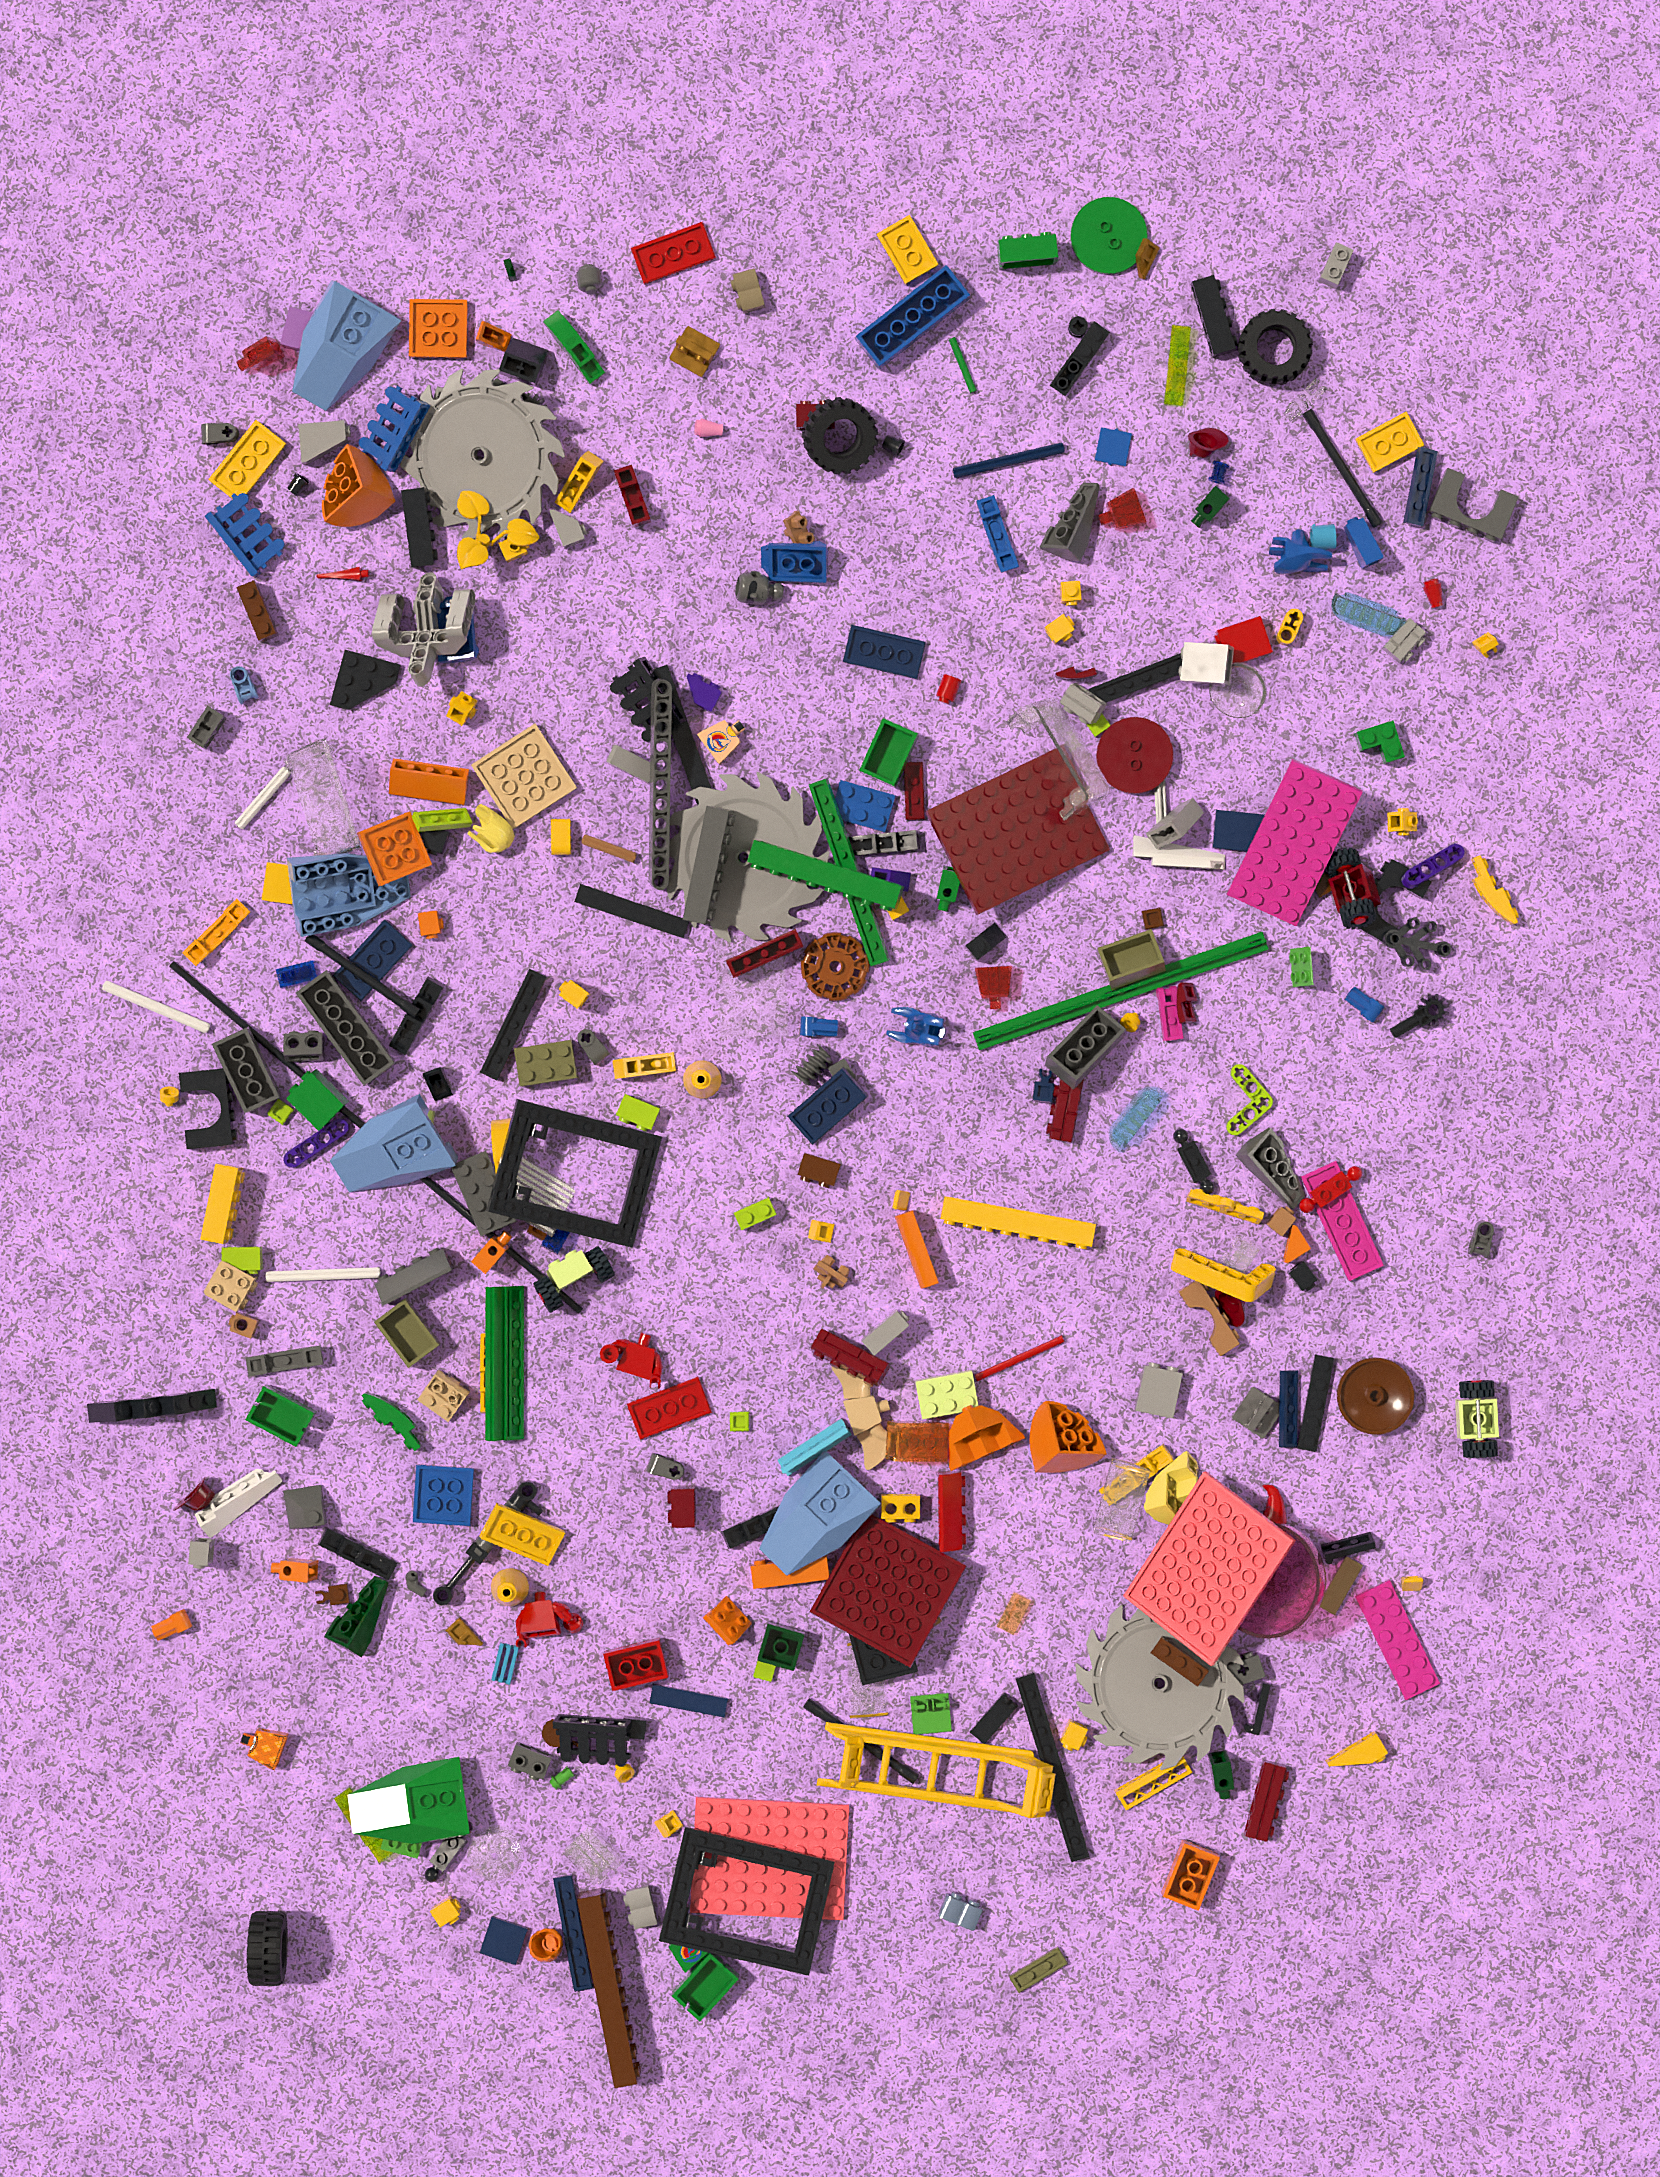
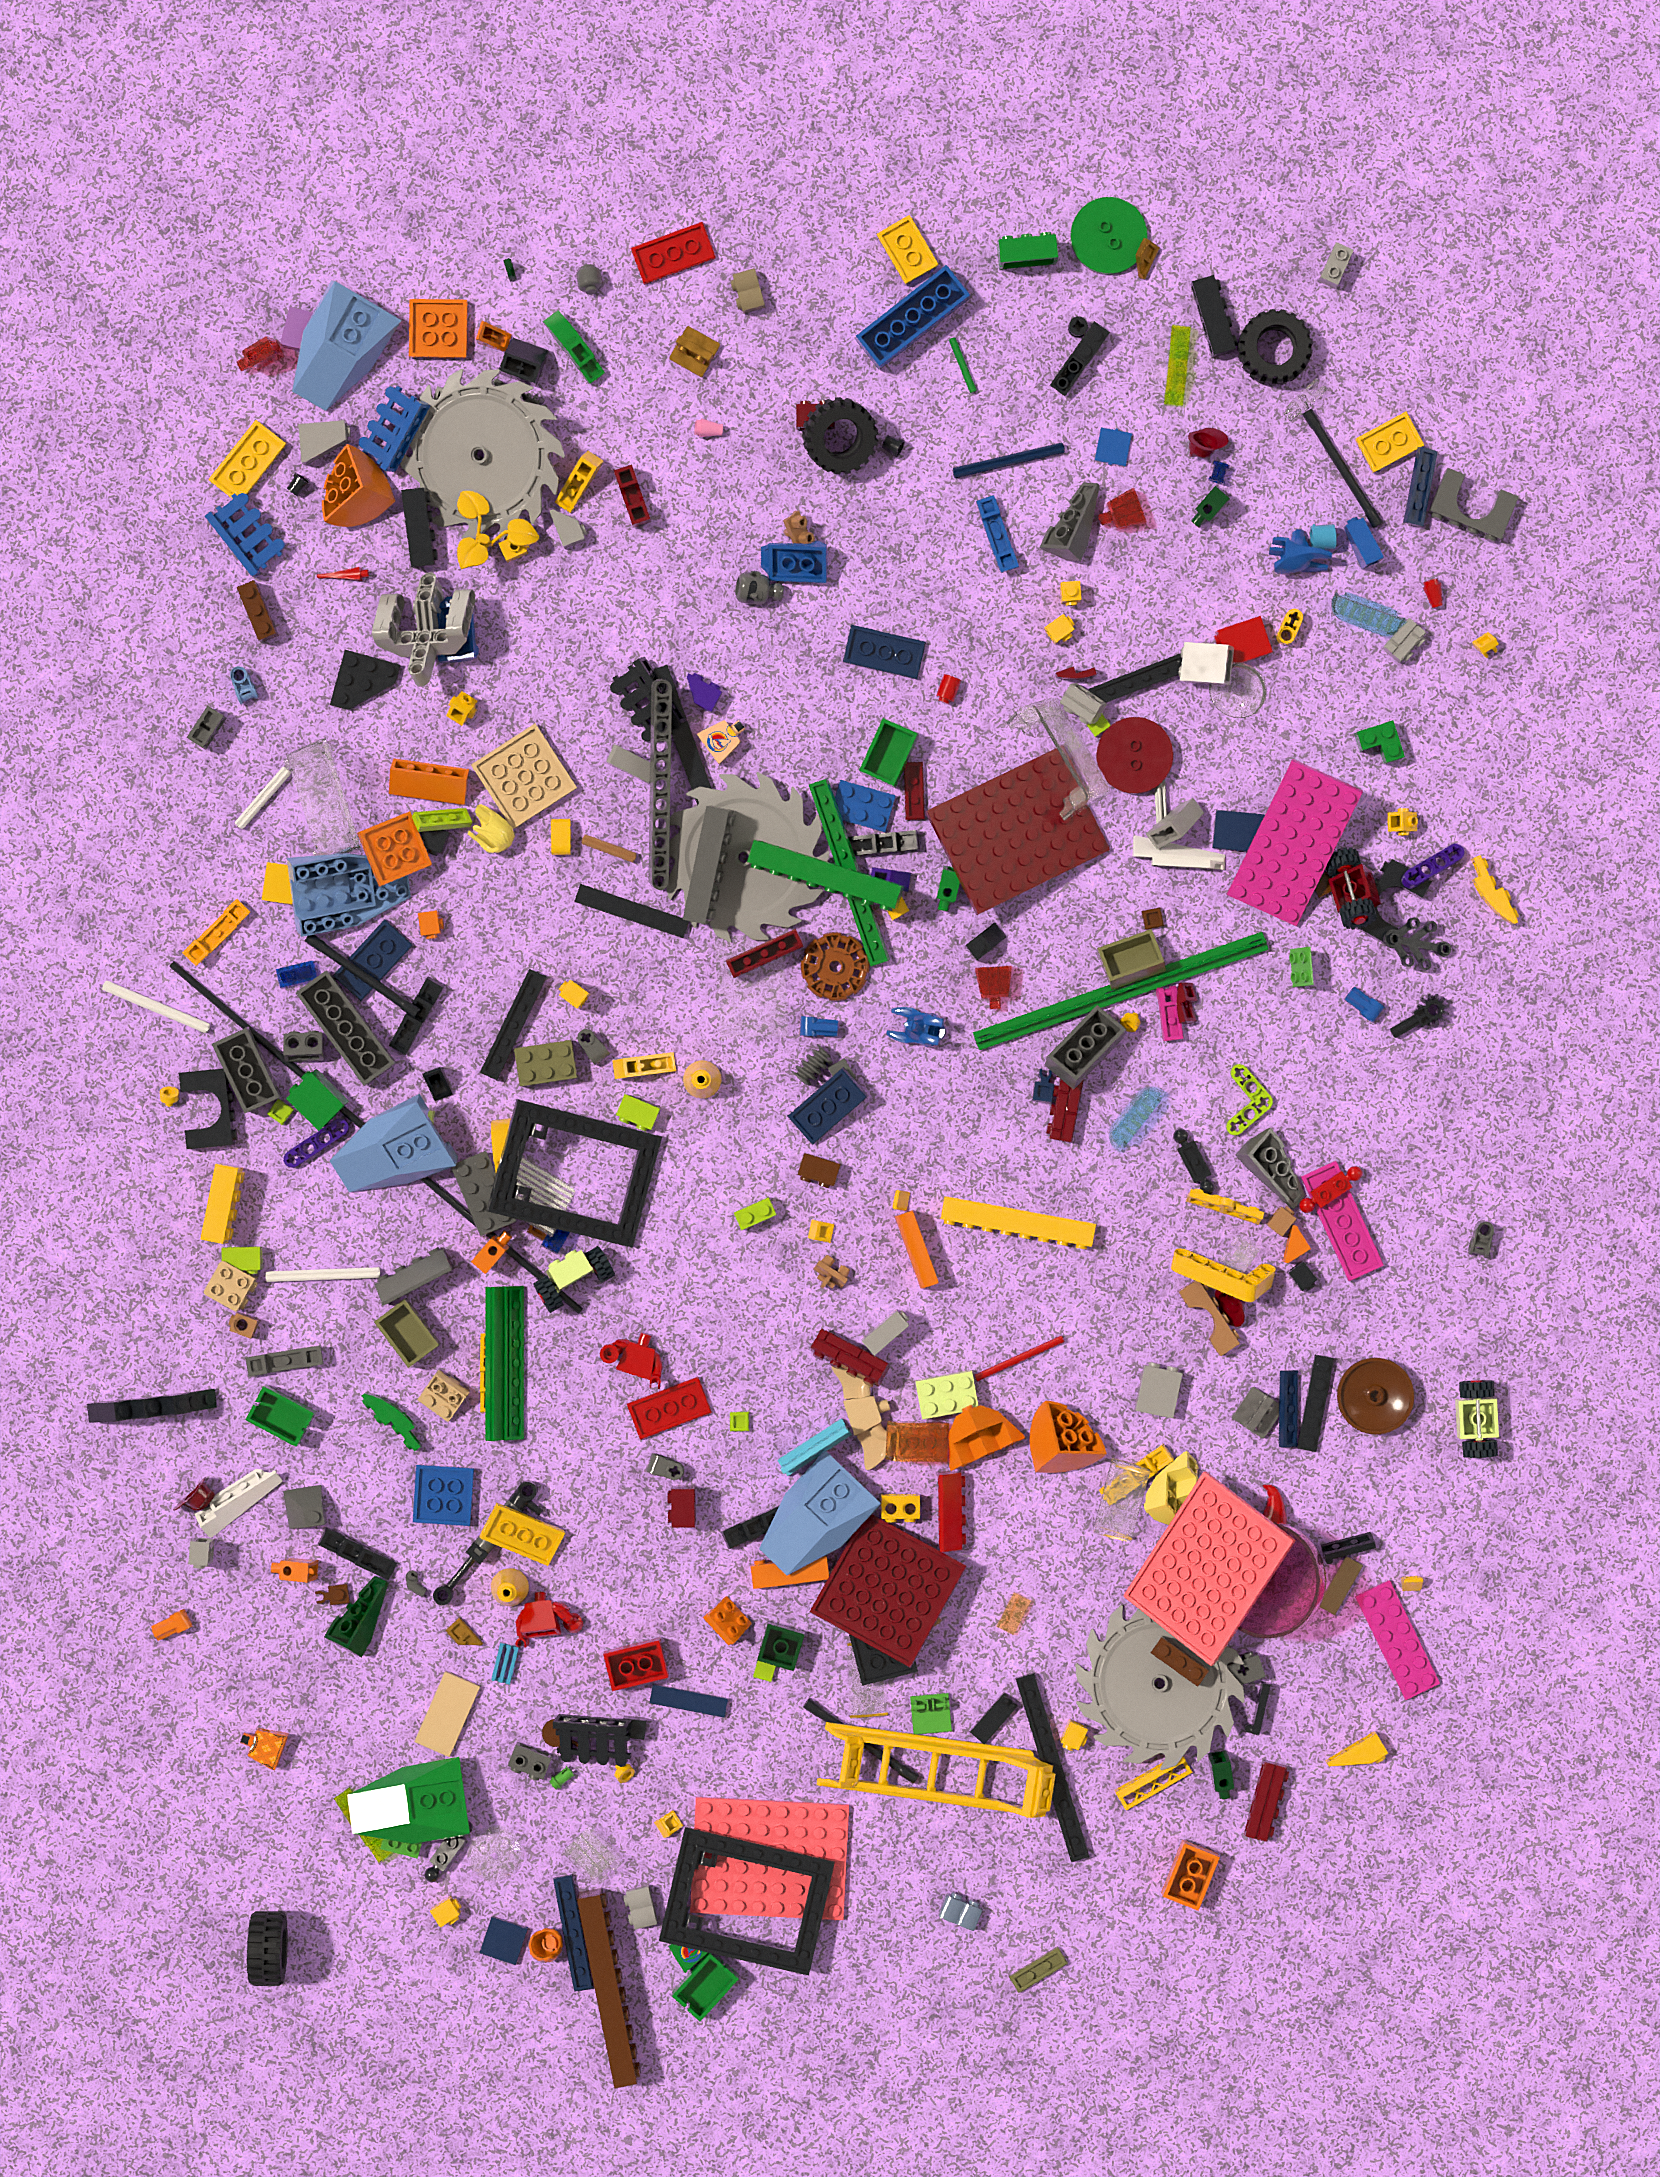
(215, 433): dark grey piece -> none
(447, 1713): none -> tan tile

